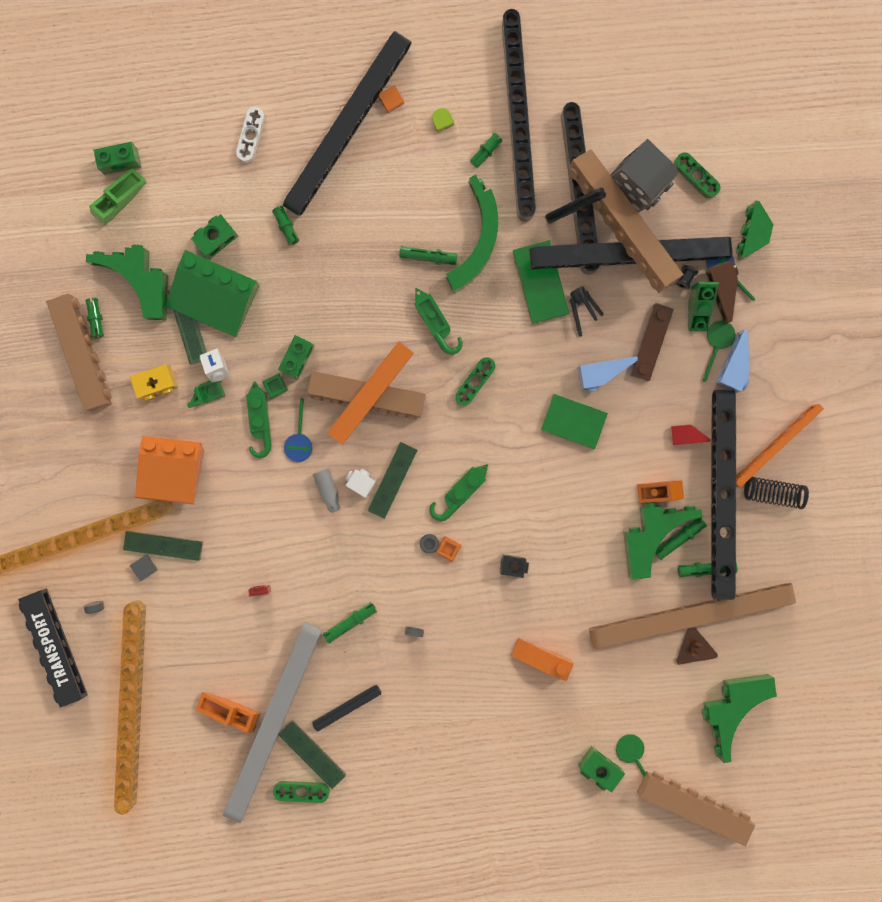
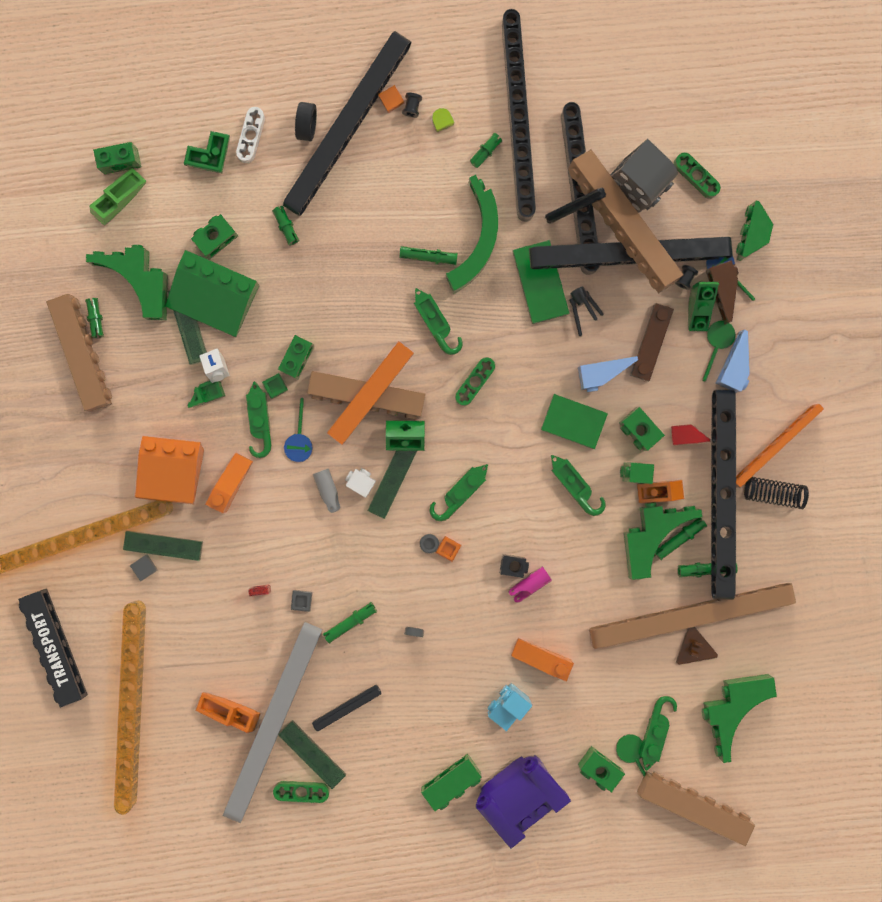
(93, 607): dark grey tile -> none
(142, 382): yellow brick -> none
(211, 158): none -> green brick
(229, 483): none -> orange slope
(301, 600): none -> dark grey tile
(305, 121): none -> black tyre
(405, 435): none -> green brick
(412, 105): none -> black bush
(451, 783): none -> green brick
(510, 706): none -> medium azure brick
(520, 798): none -> dark purple piece
(530, 584): none -> dark pink piece
(575, 485): none -> green plate
(637, 472): none -> green brick
(651, 434): none -> green brick
(656, 733): none -> green plate

